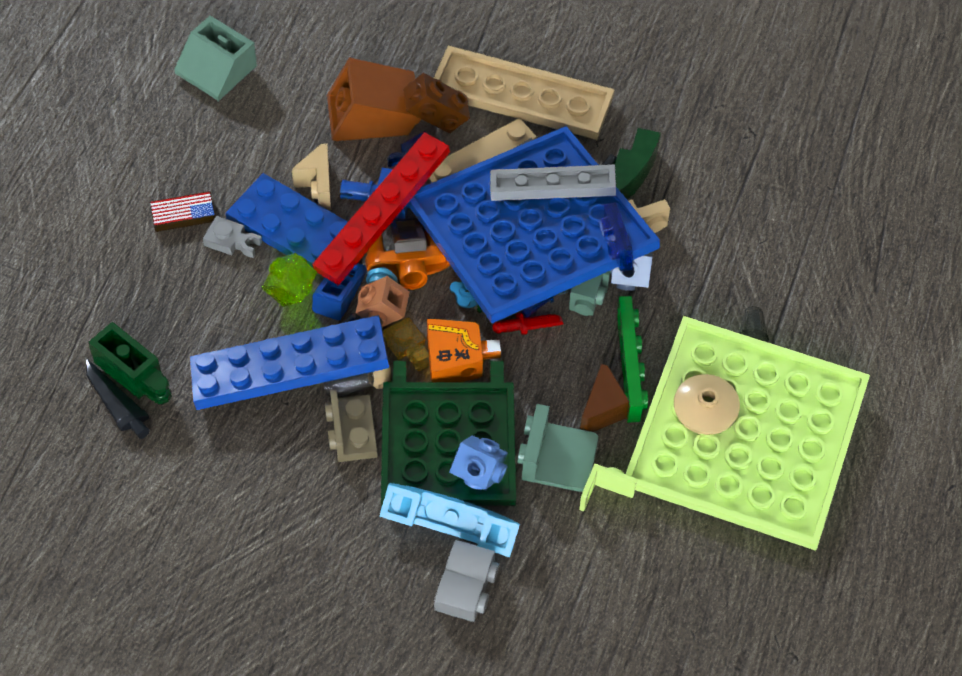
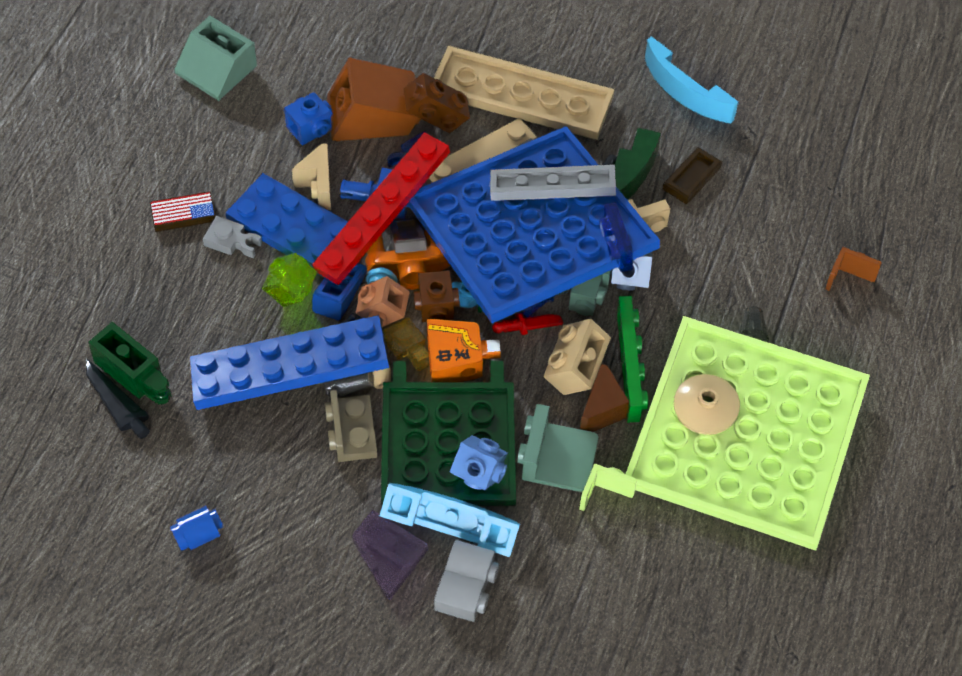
(197, 528): none -> blue brick
(308, 118): none -> blue brick
(388, 551): none -> clear purple wing
(436, 296): none -> reddish brown brick
(577, 357): none -> tan brick
(692, 175): none -> dark brown tile
(711, 104): none -> medium azure slope
(856, 264): none -> dark orange bracket

